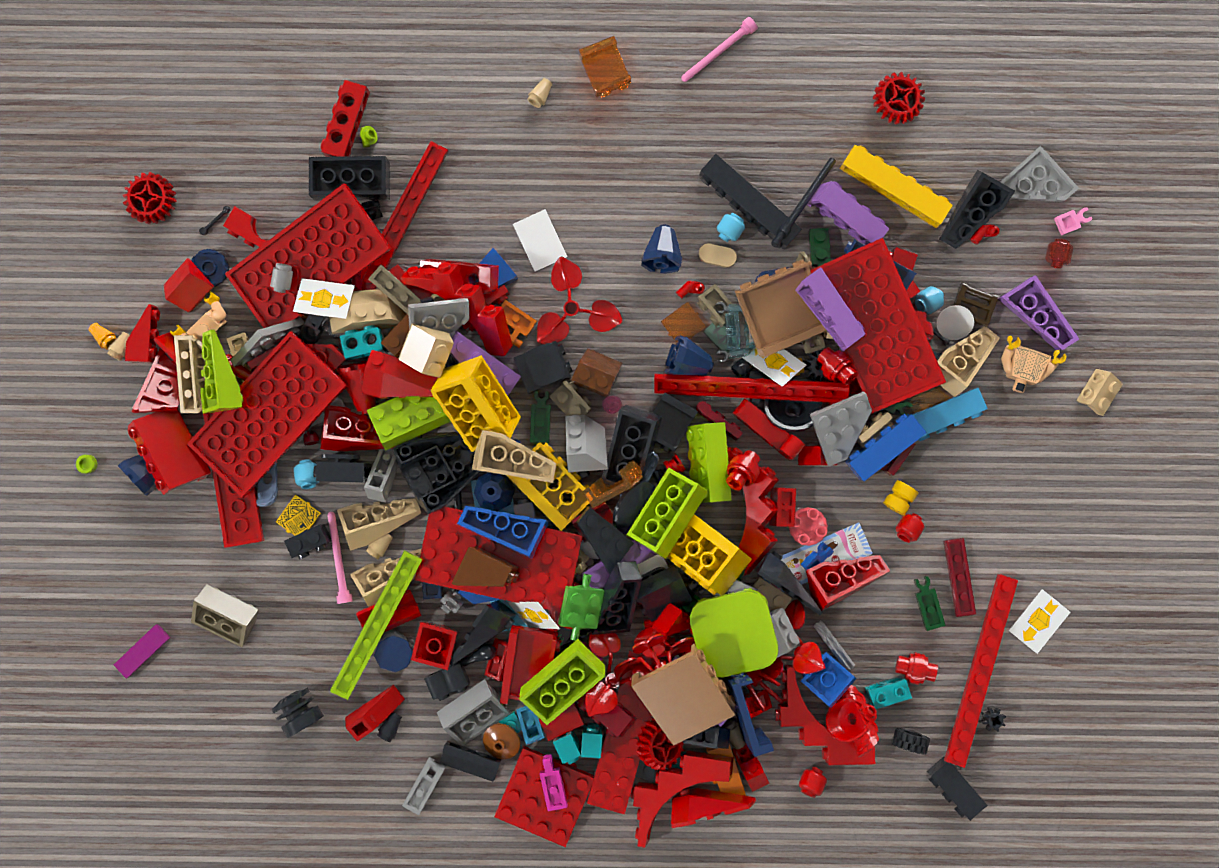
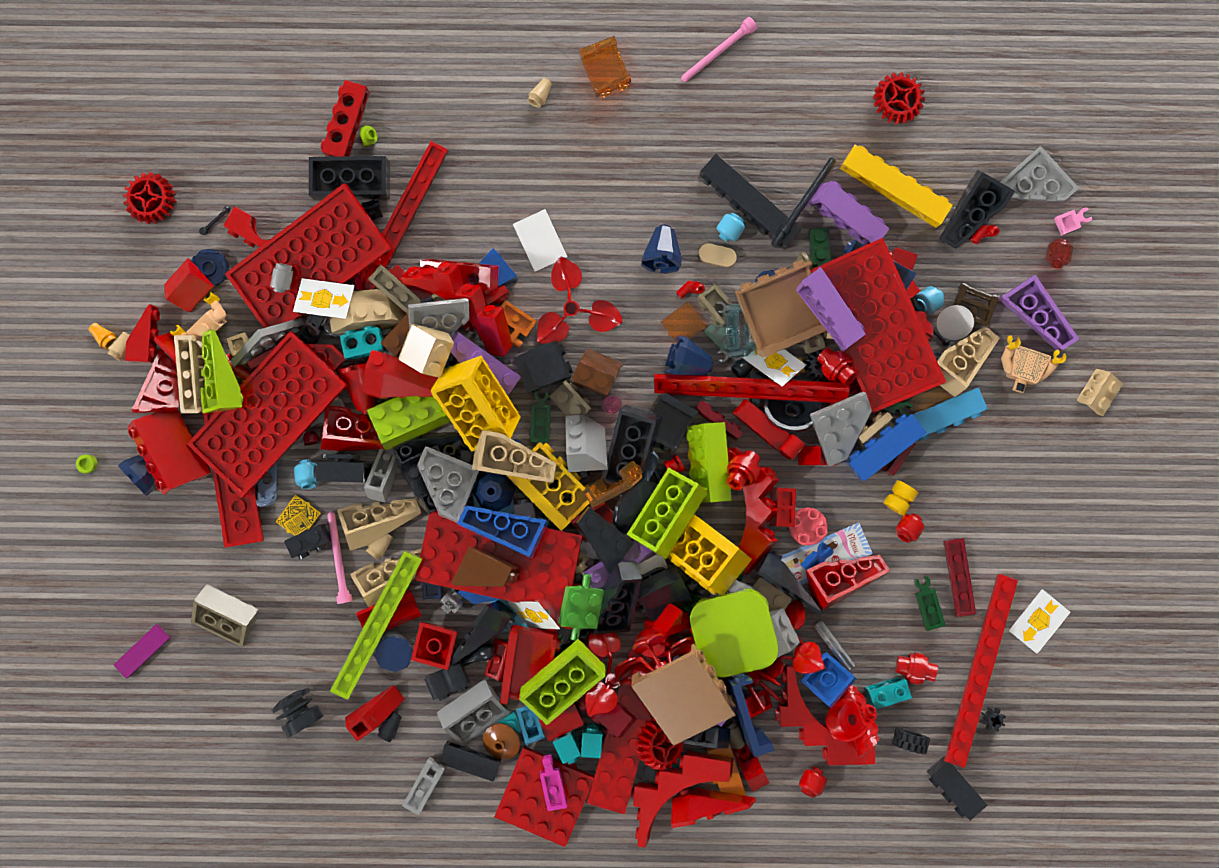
(447, 482): none -> light grey plate

